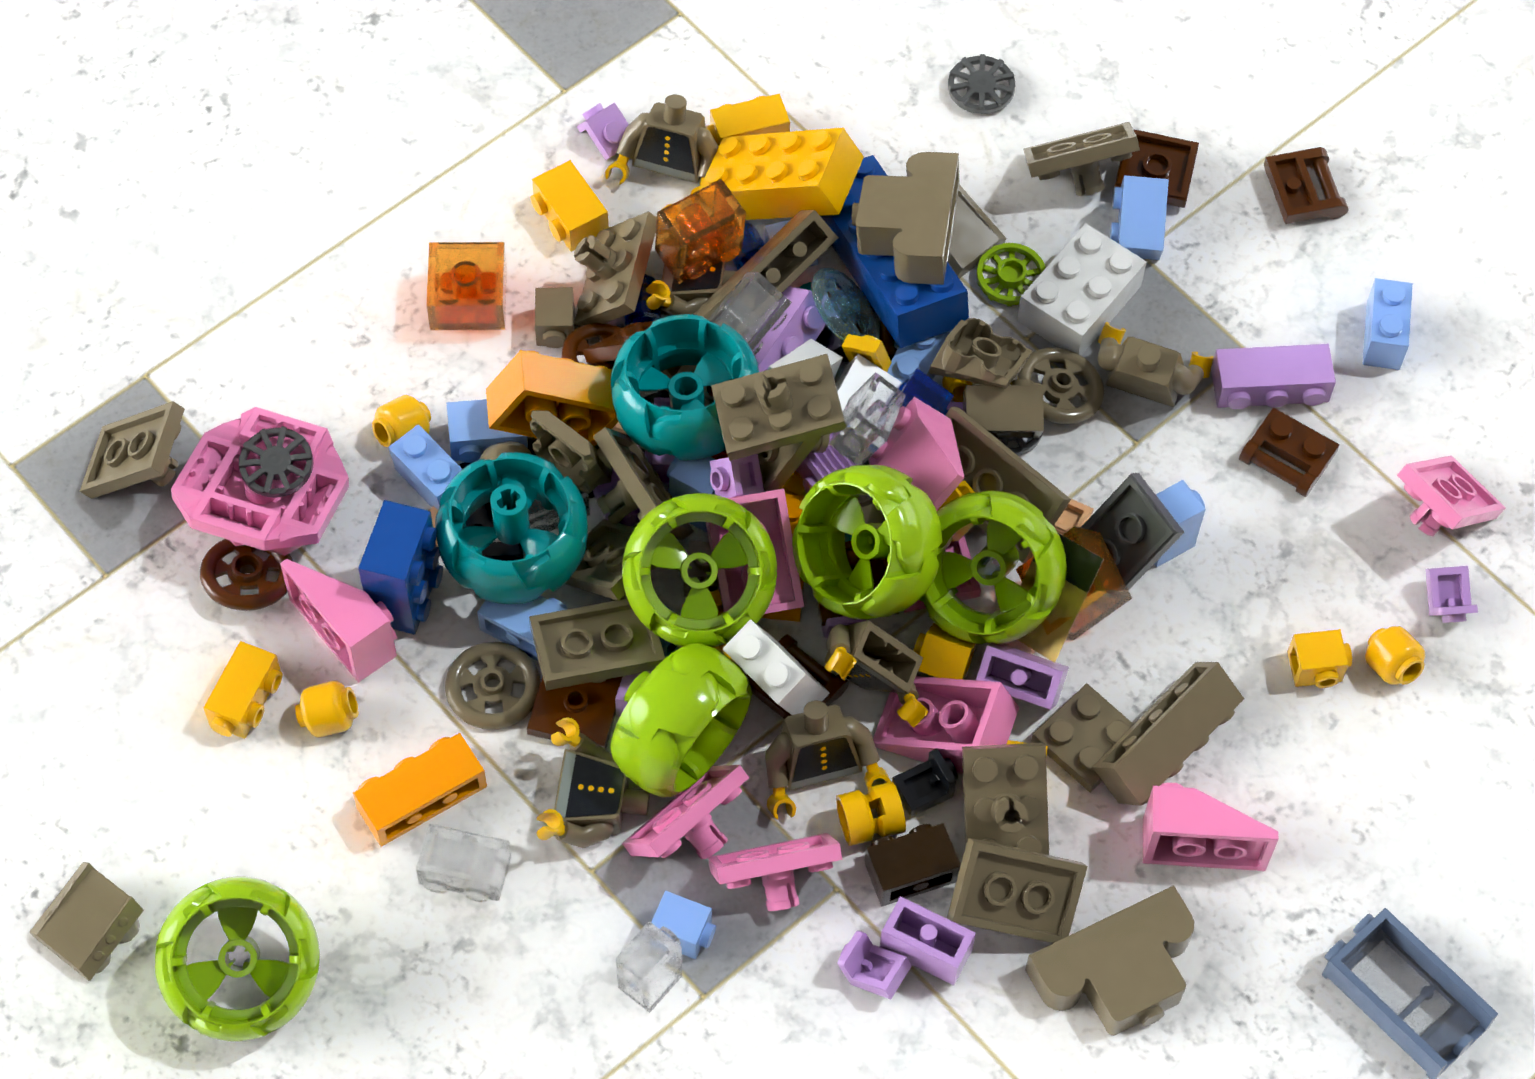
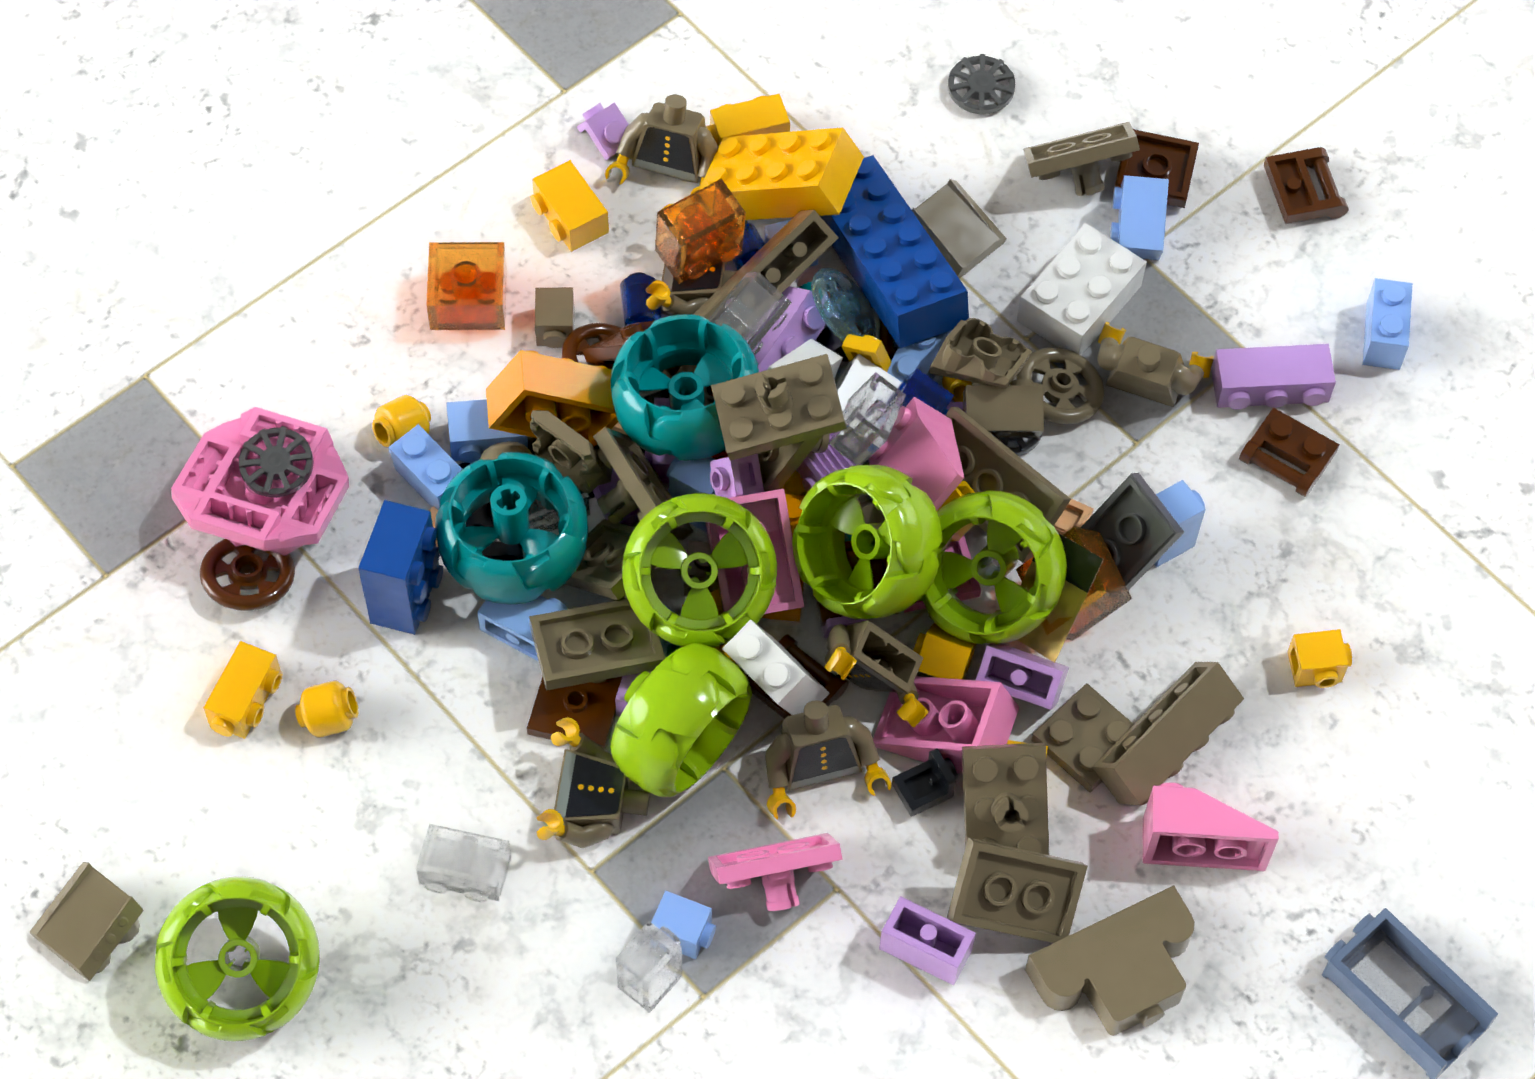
(134, 451): dark tan plate -> none
(344, 618): bright pink slope -> none
(419, 788): light orange brick -> none
(491, 654): dark tan plate -> none
(615, 269): dark tan plate -> none
(689, 817): bright pink plate -> none
(856, 814): yellow wheel -> none
(872, 966): lavender bracket -> none
(911, 216): dark tan brick -> none
(912, 863): dark brown brick -> none
(1010, 272): lime wheel -> none
(1395, 655): yellow head -> none
(1448, 495): bright pink plate -> none
(1449, 593): lavender bracket -> none

